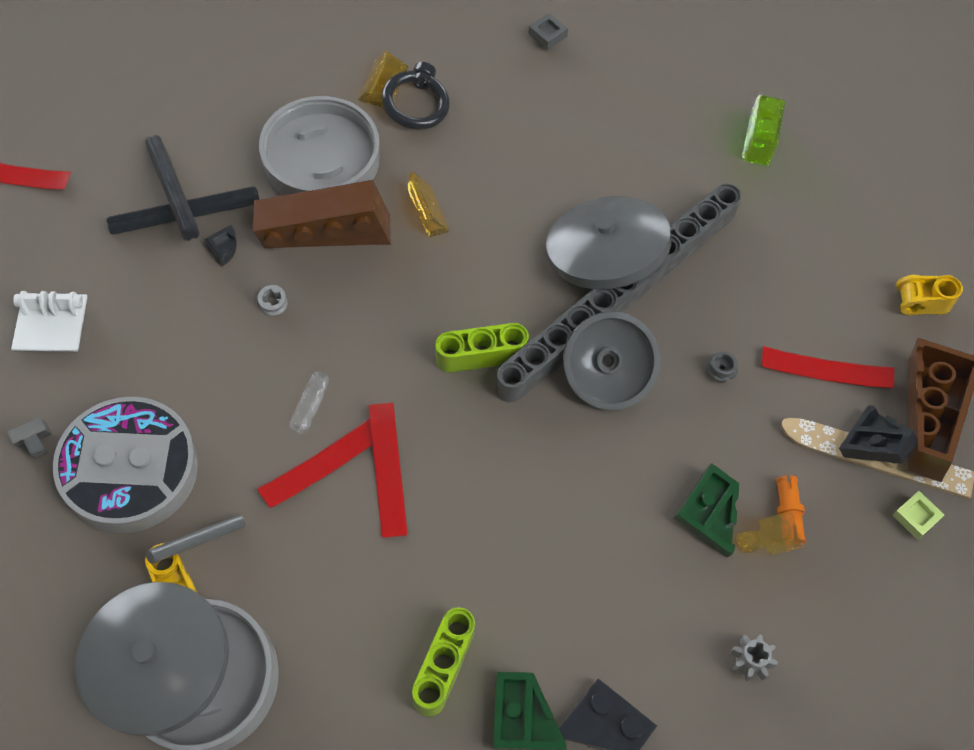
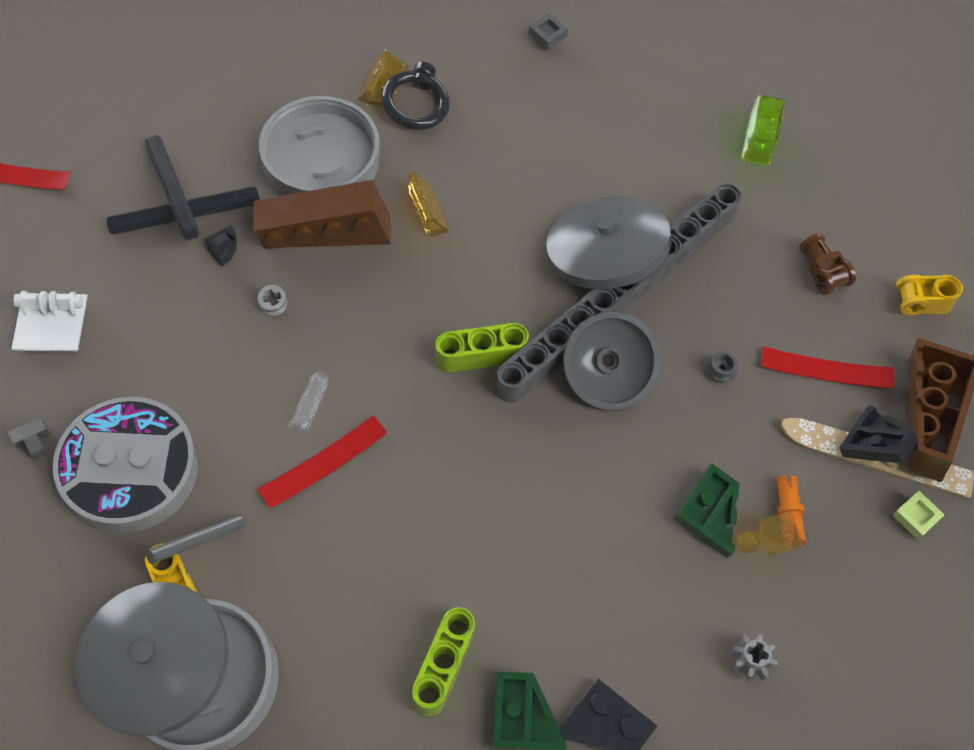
(388, 470): red sticker -> none
(828, 267): none -> reddish brown connector

